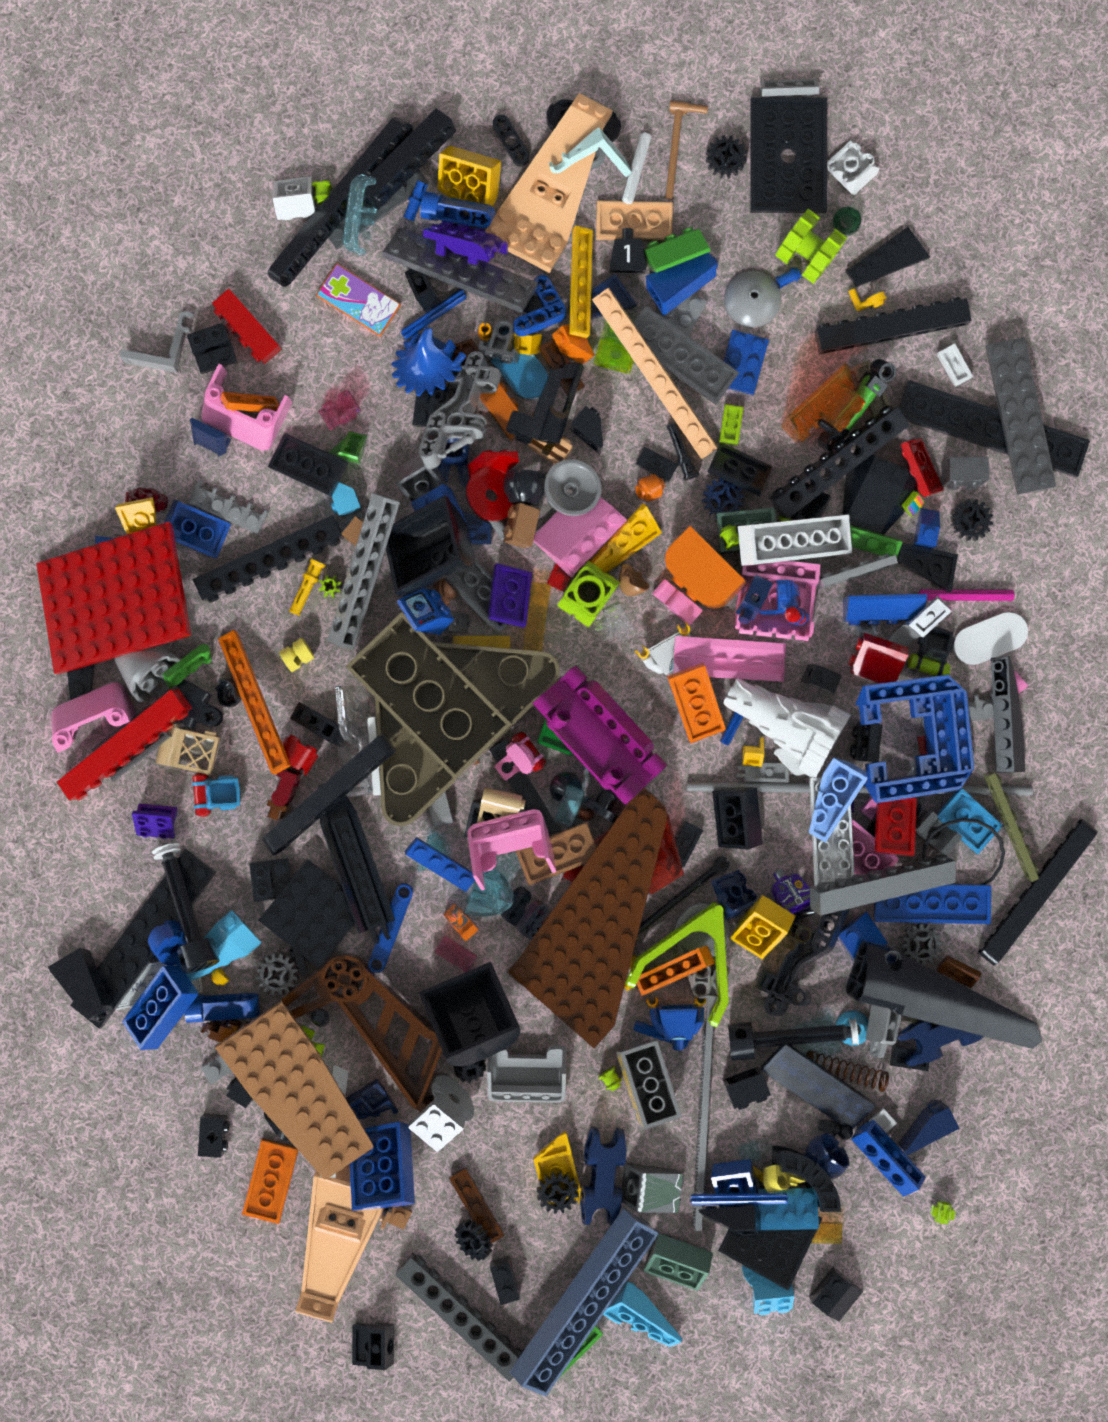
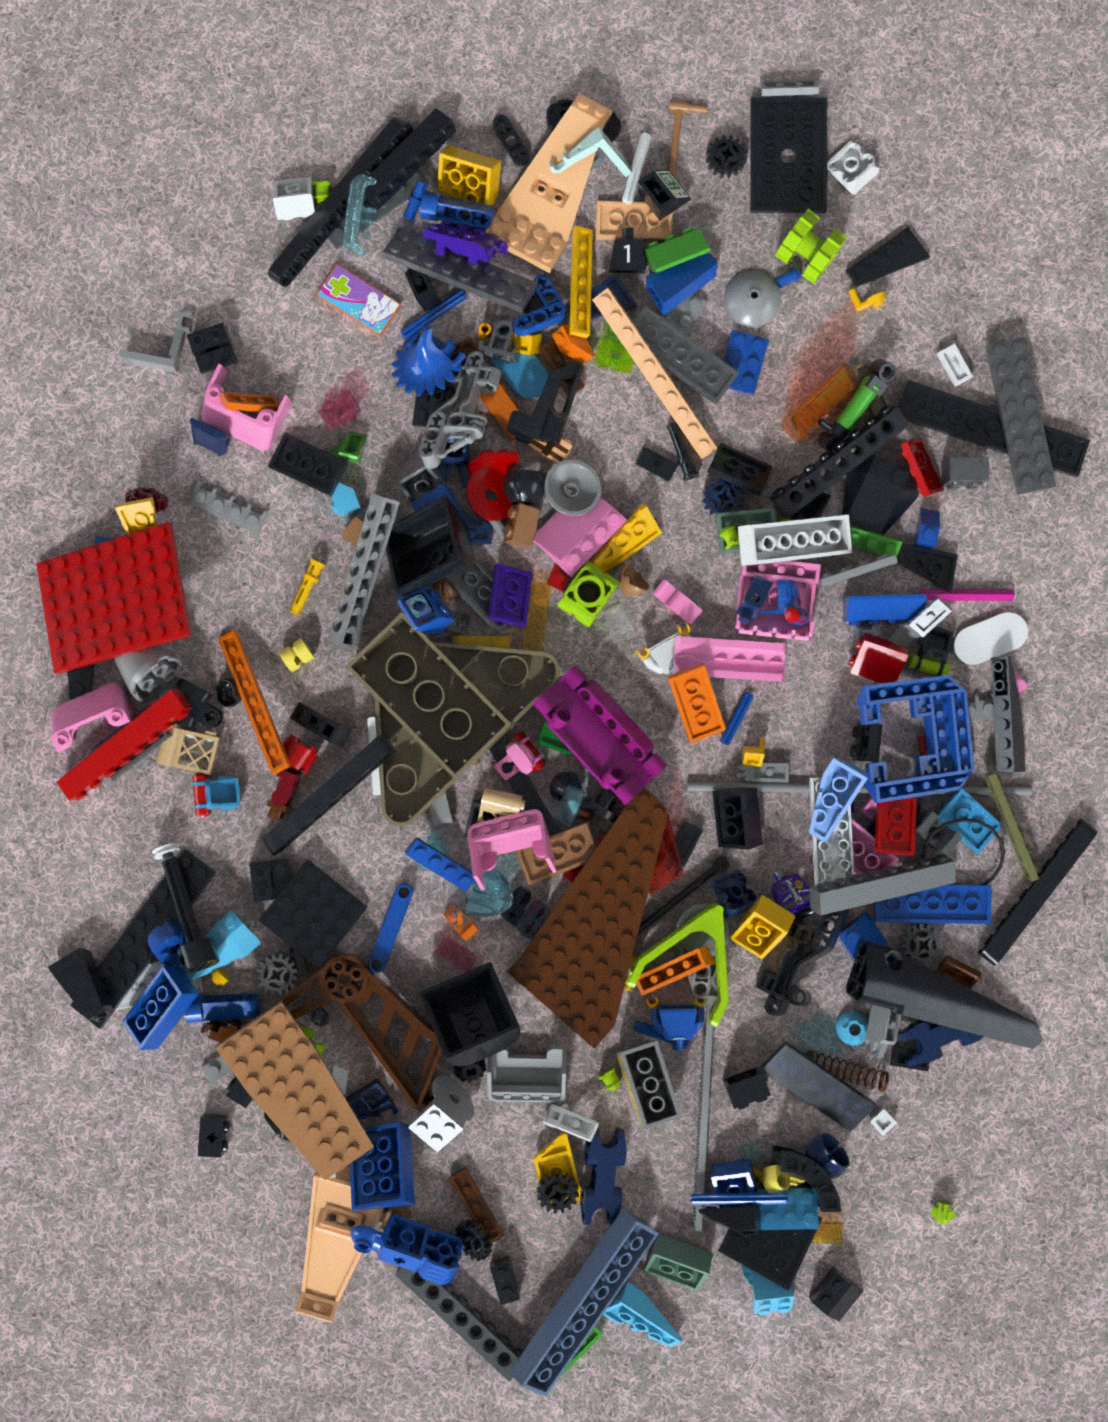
(155, 821): dark purple bracket -> none
(187, 665): bright green plate -> none
(197, 529): blue slope -> none
(205, 582): black brick -> none
(246, 326): red brick -> none
(270, 1181): orange tile -> none
(329, 581): lime gear -> none
(353, 713): clear plate -> none
(356, 869): black hinge -> none
(373, 1345): black brick -> none
(412, 1247): none -> blue brick
(571, 1122): none -> white plate
(588, 428): black slope -> none
(649, 488): orange head -> none
(651, 1188): slope -> none
(662, 193): none -> black slope
(702, 571): orange brick -> none
(731, 424): lime plate -> none
(744, 1040): black piece -> none
(800, 728): white cone -> none
(821, 678): black torso -> none
(842, 407): clear orange brick -> none
(844, 1132): black axle -> none
(850, 217): clear green hair -> none
(888, 1158): blue brick -> none
(892, 326): black brick -> none
(913, 504): tile -> none
(929, 1126): dark blue slope -> none
(974, 511): black gear -> none

